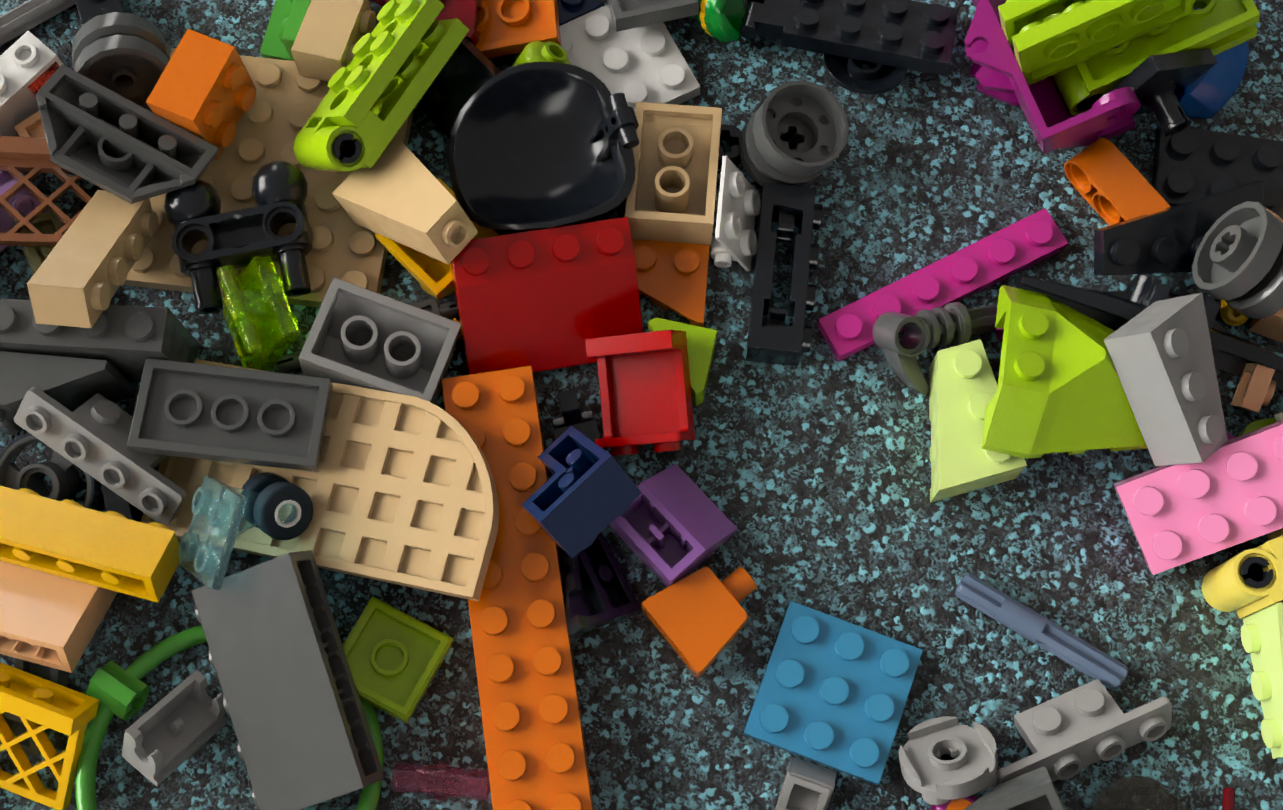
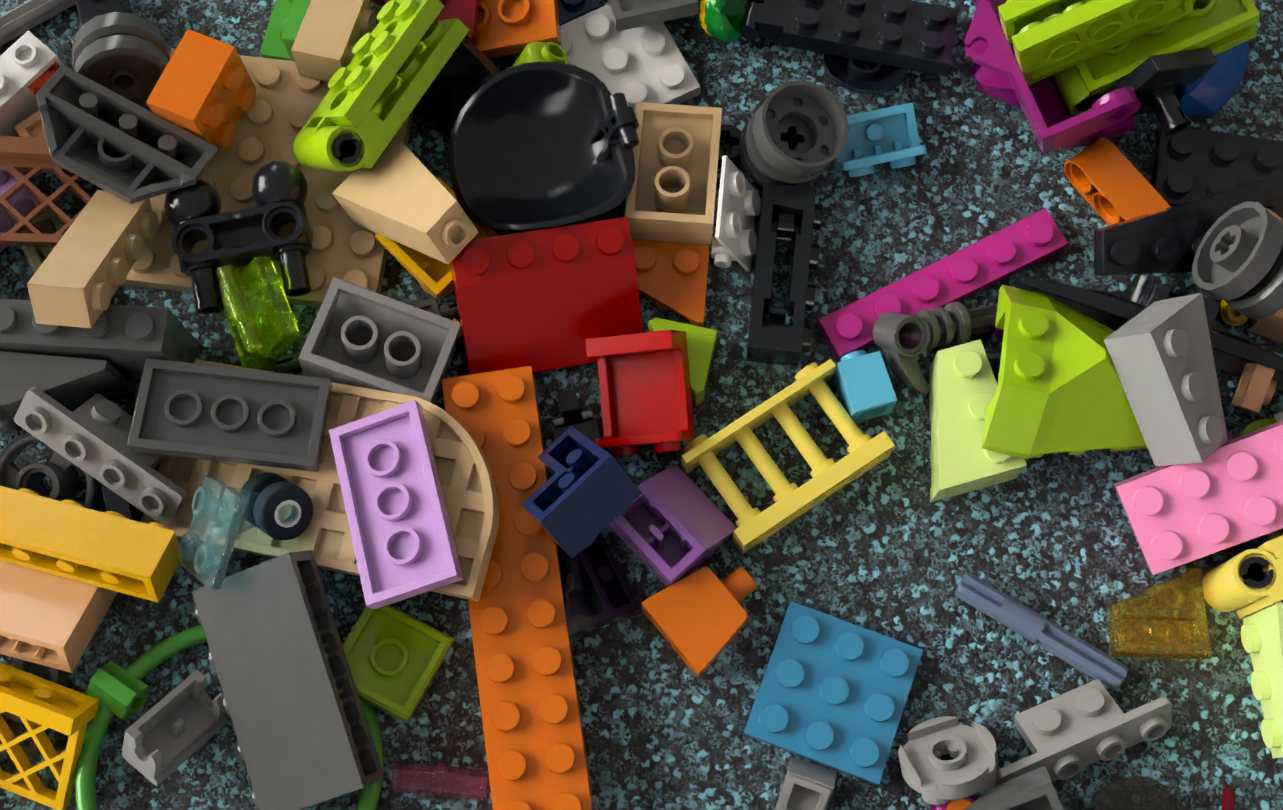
(395, 505): none -> lavender plate
(789, 498): none -> light yellow fence
(864, 385): none -> medium azure brick
(879, 138): none -> medium azure bracket
(1162, 621): none -> clear yellow wing

